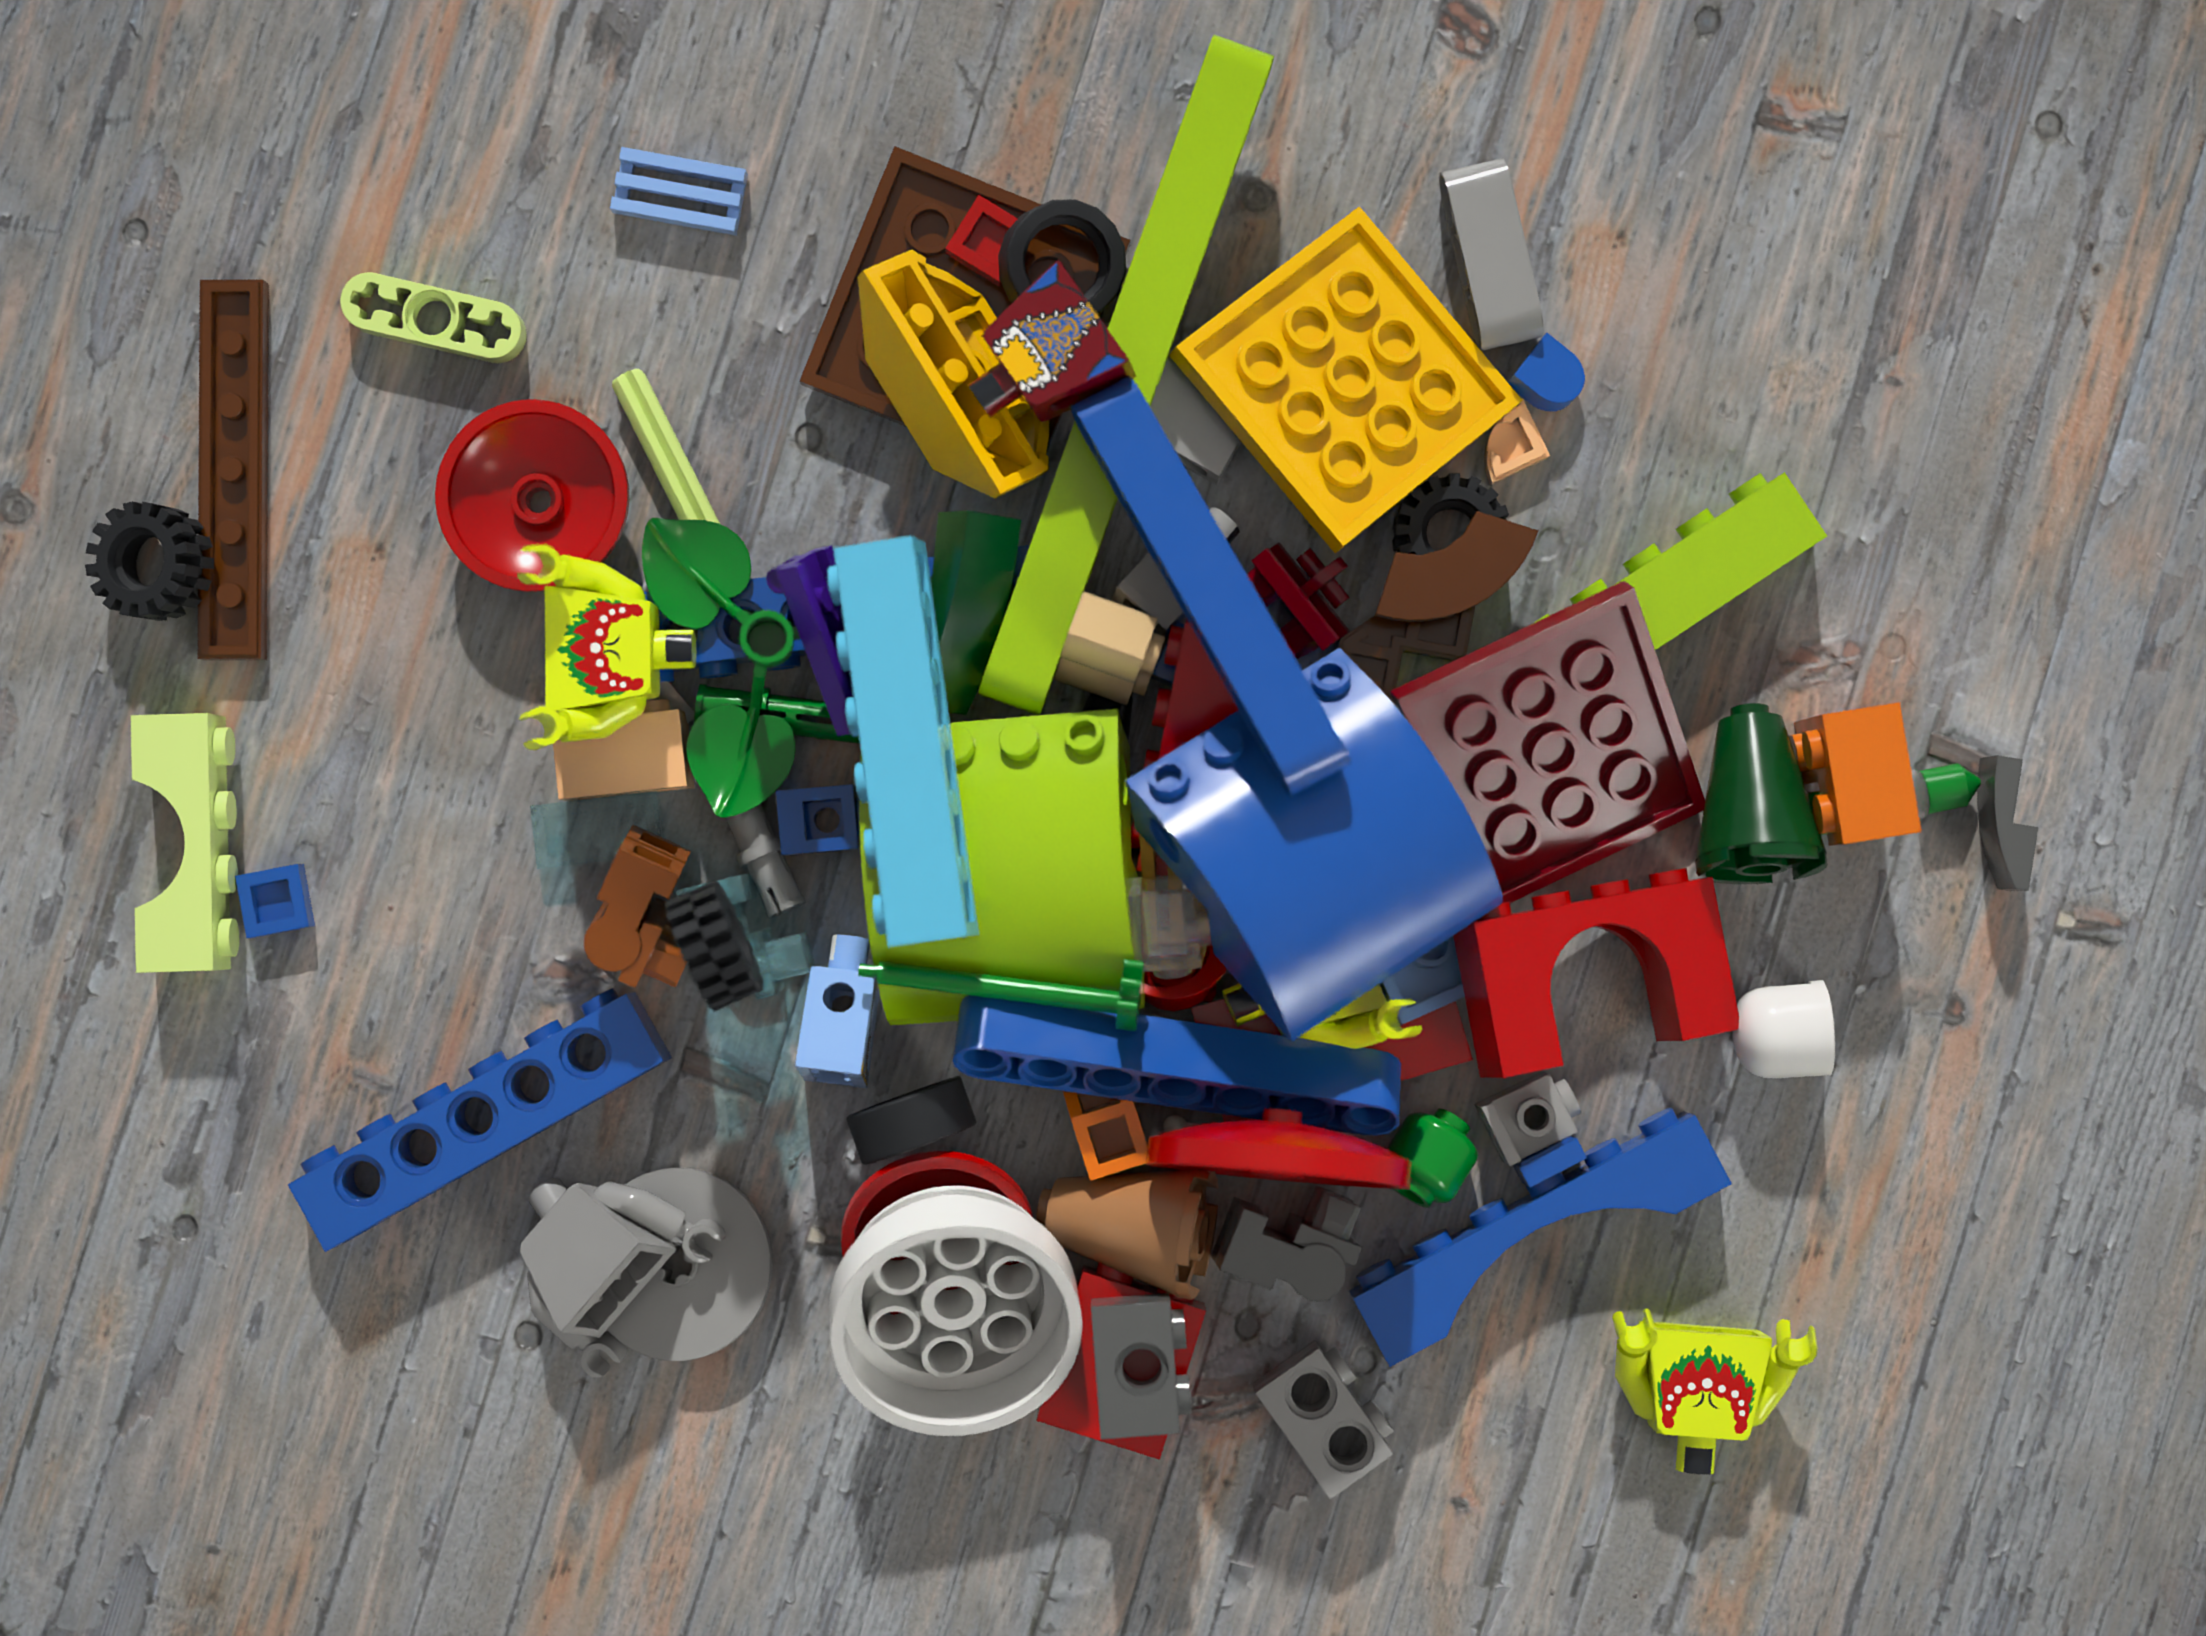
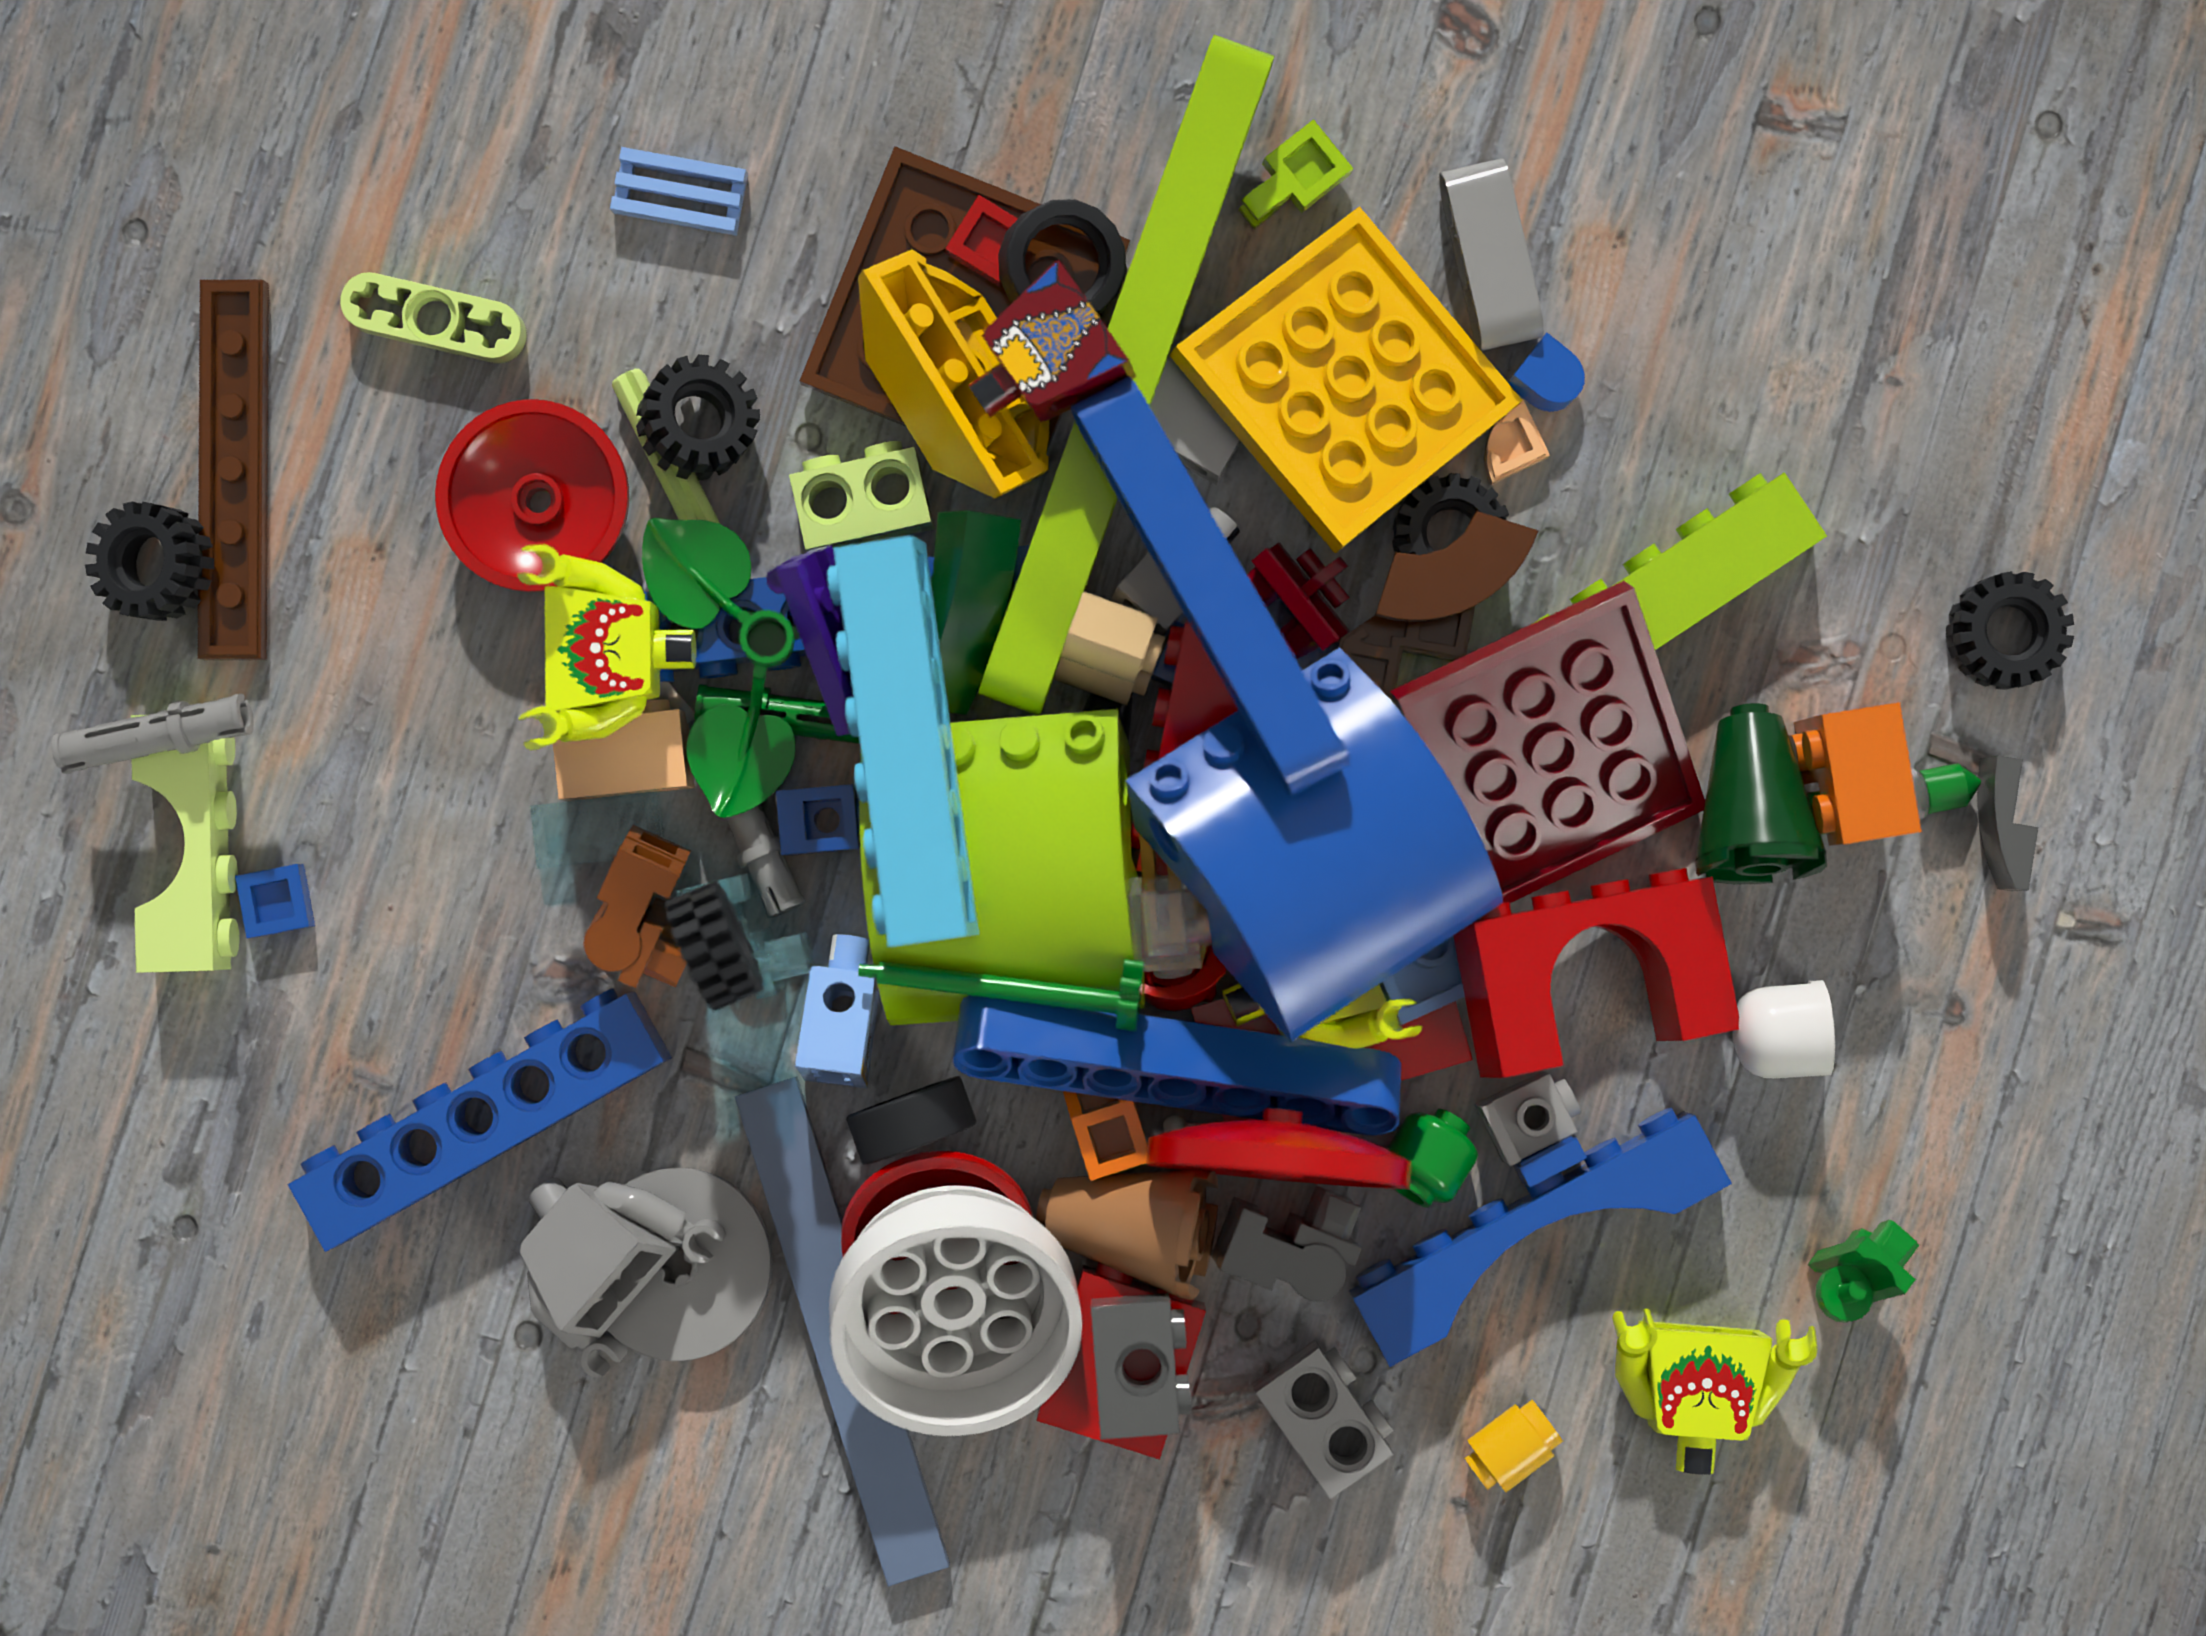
(177, 728): none -> light grey pin
(716, 387): none -> black tyre
(810, 1238): none -> sand blue tile
(864, 516): none -> yellowish green brick
(1300, 171): none -> lime plate
(1512, 1446): none -> yellow brick
(1863, 1271): none -> green hips
(2047, 623): none -> black tyre

